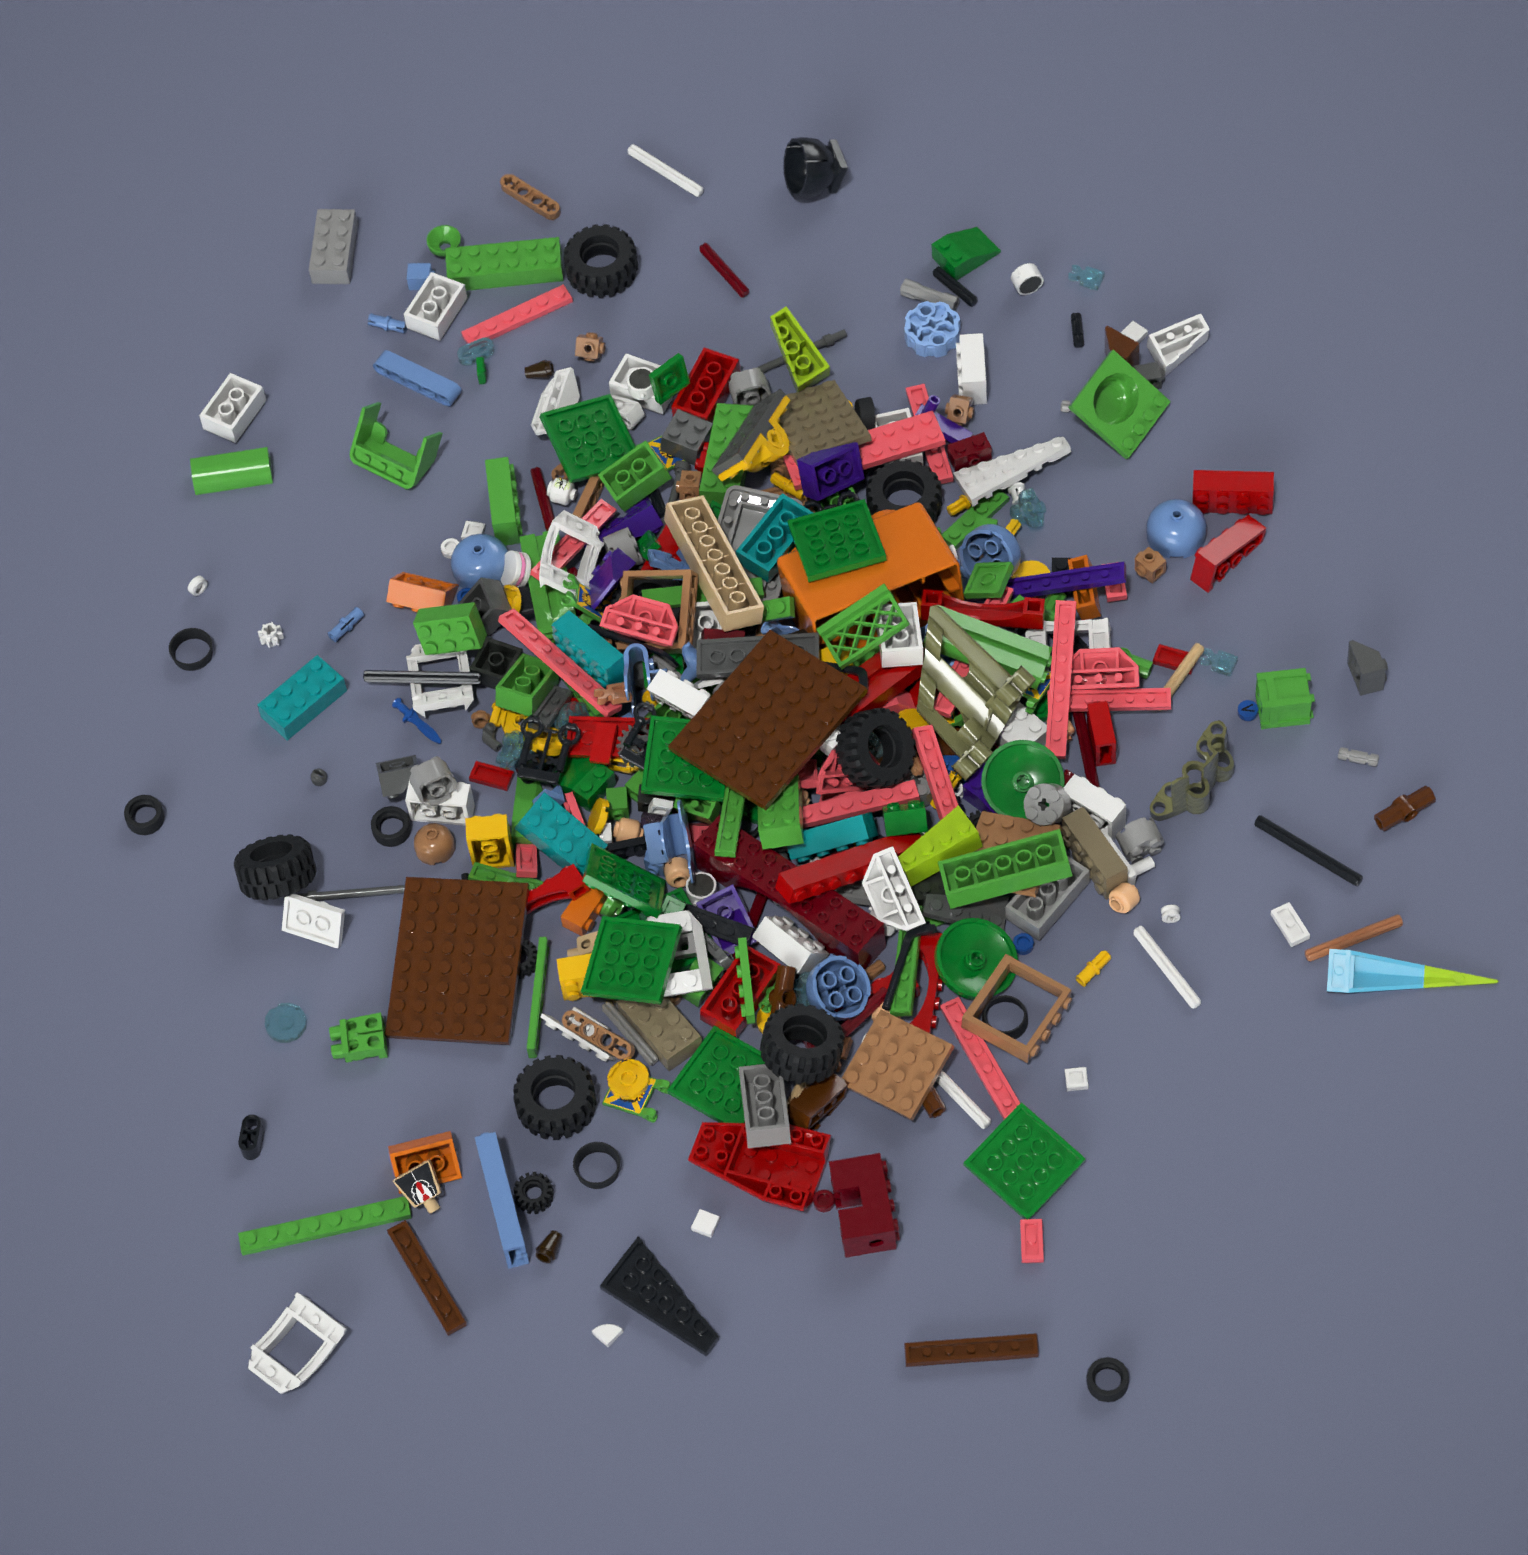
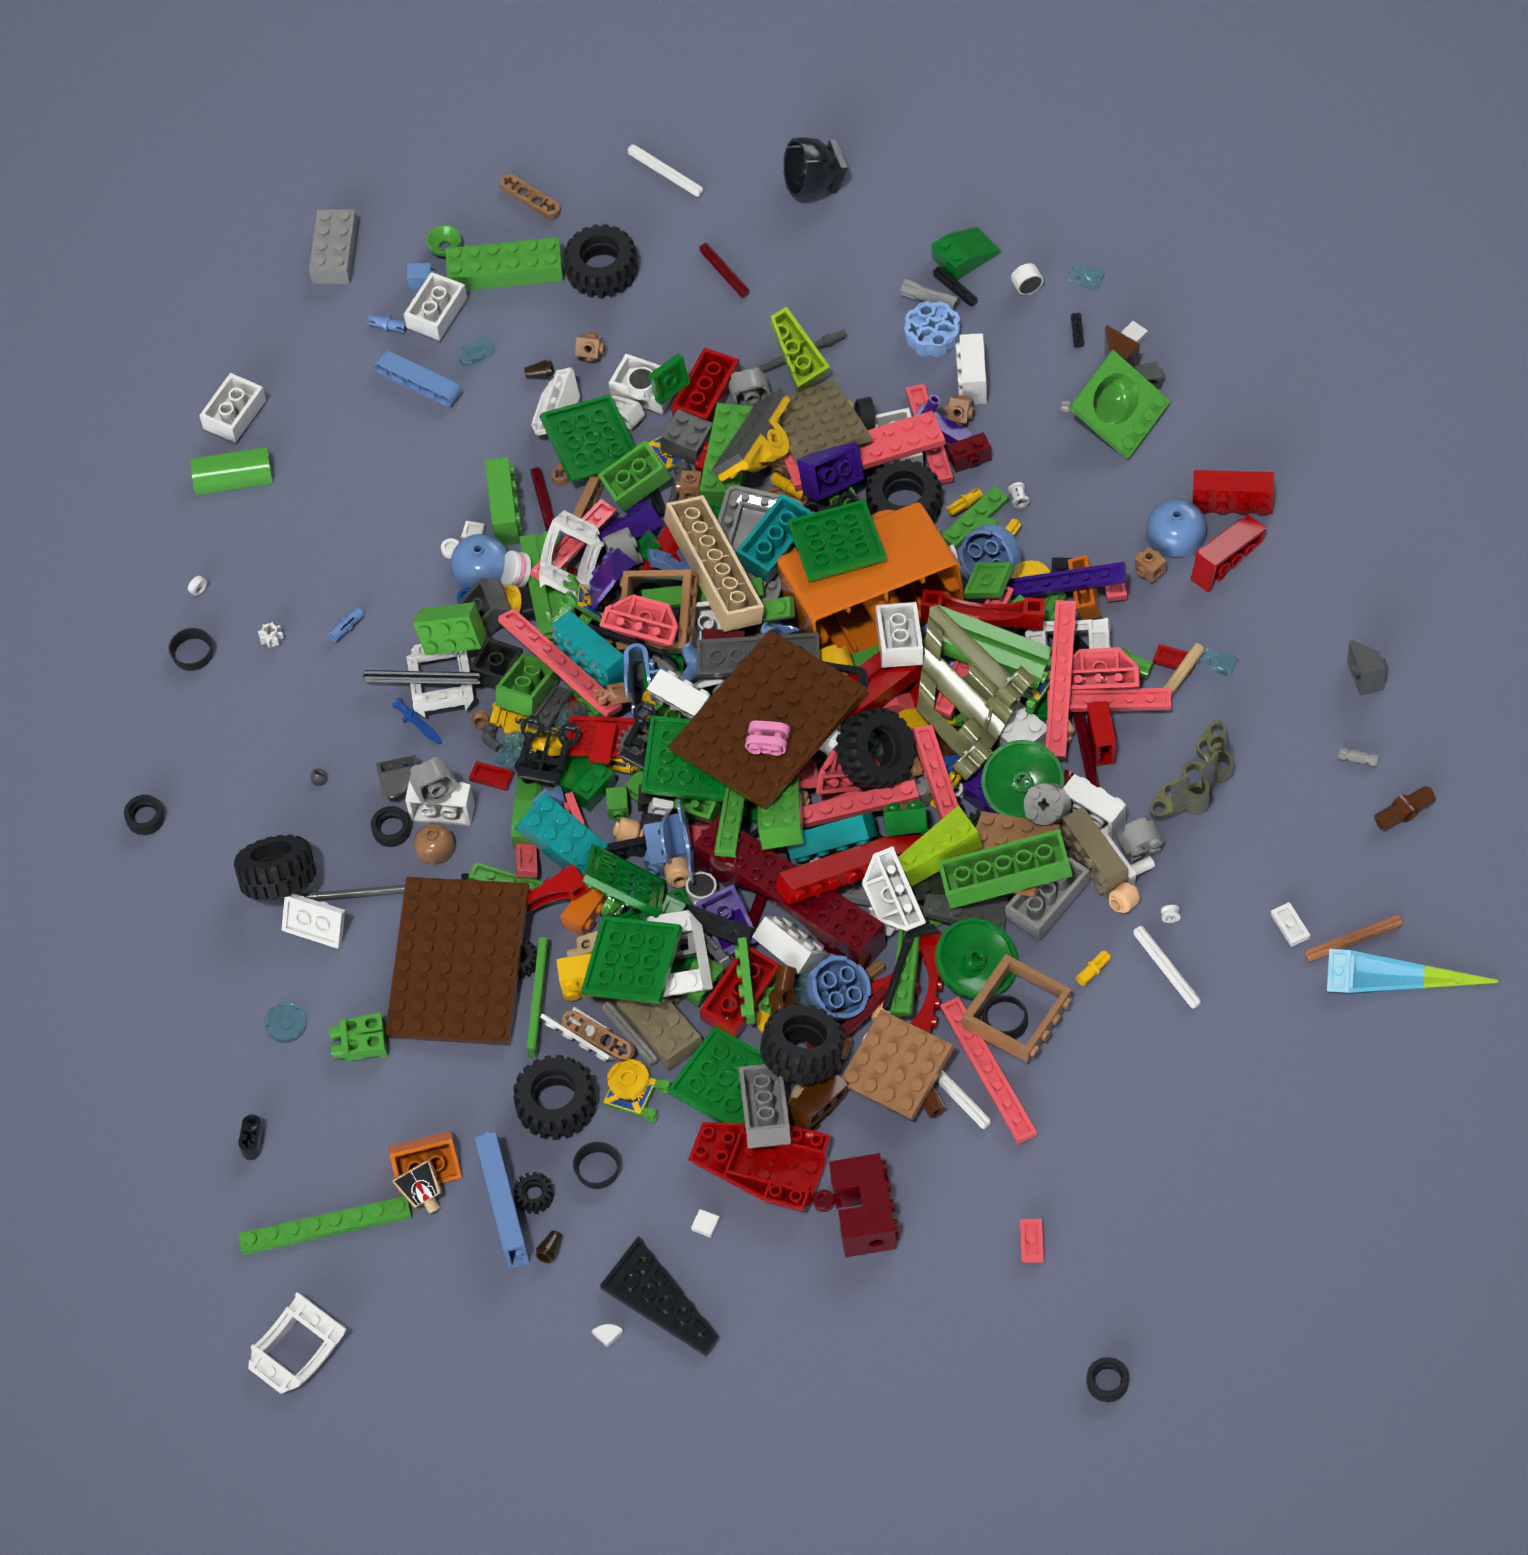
(302, 697): teal brick -> none
(386, 460): bright green windscreen -> none
(419, 592): orange slope -> none
(426, 1278): reddish brown plate -> none
(481, 370): green tile -> none
(490, 840): yellow brick -> none
(519, 315): coral plate -> none
(561, 491): white head -> none
(598, 816): yellow tile -> none
(607, 834): white plate -> none
(767, 737): none -> bright pink brick
(856, 615): bright green fence -> none
(971, 1350): reddish brown plate -> none
(1006, 470): white wing -> none
(1023, 943): blue tile -> none
(1024, 1161): green plate -> none
(1028, 509): clear light blue plate -> none
(1076, 1079): white tile -> none
(1177, 342): white wedge -> none
(1247, 710): blue tile -> none
(1284, 698): bright green container -> none
(1308, 850): black axle -> none

